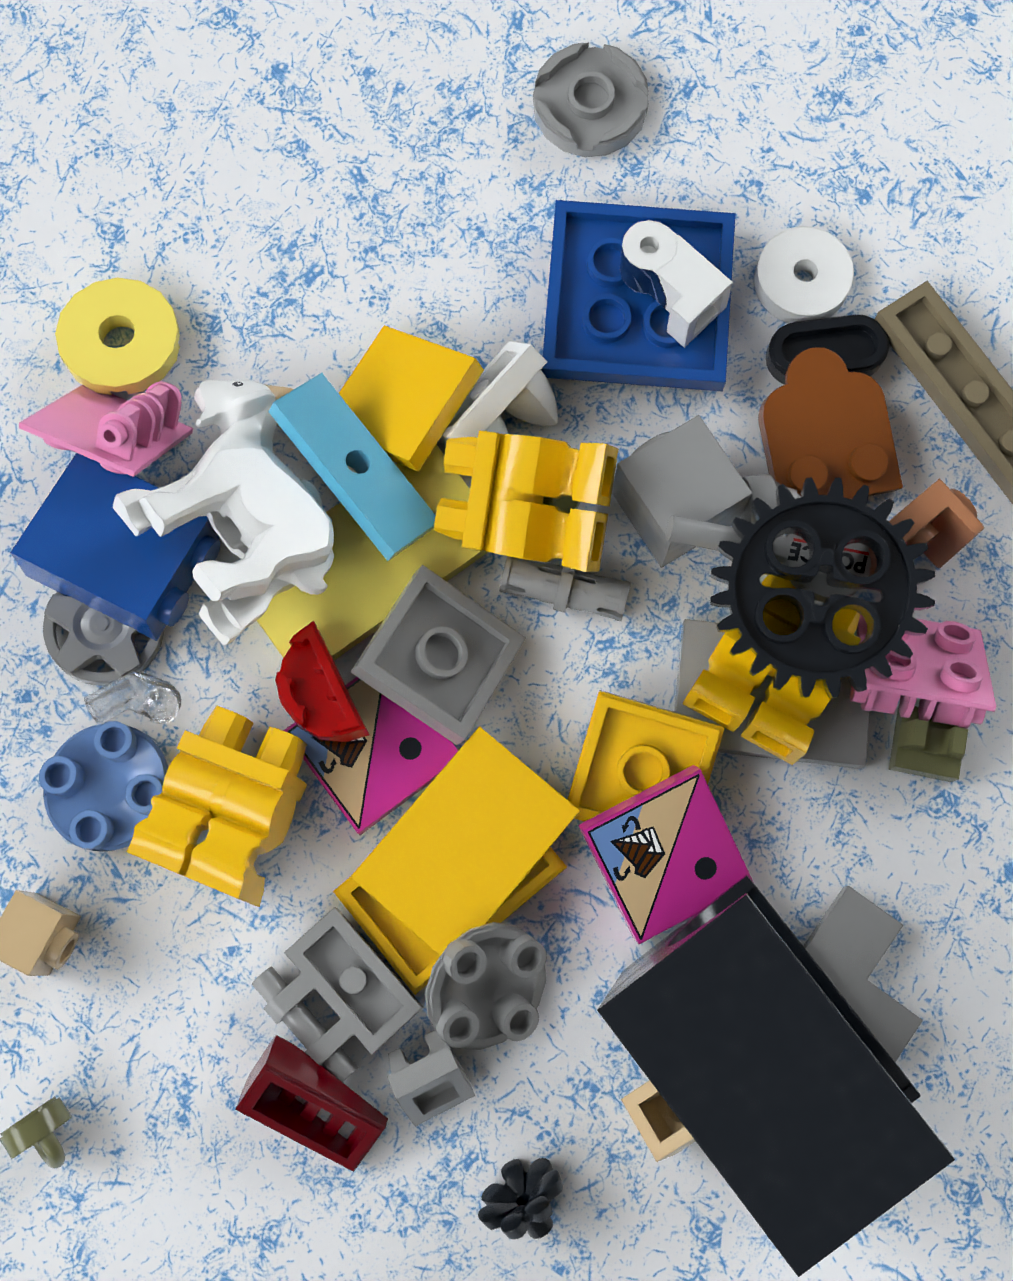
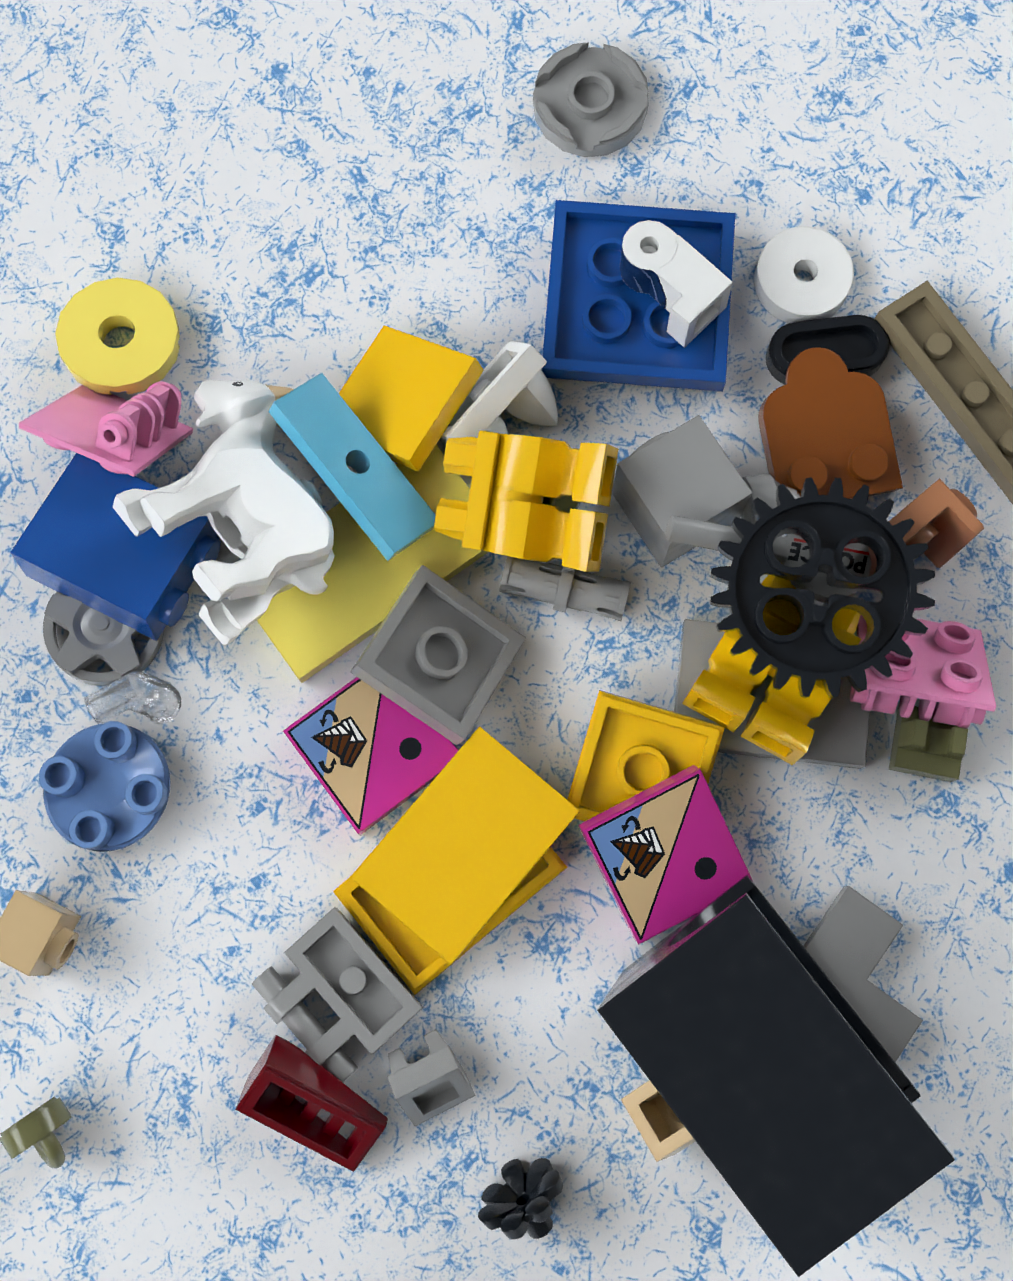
(233, 795): yellow hips -> none
(315, 690): red plate -> none
(487, 987): light grey dish -> none

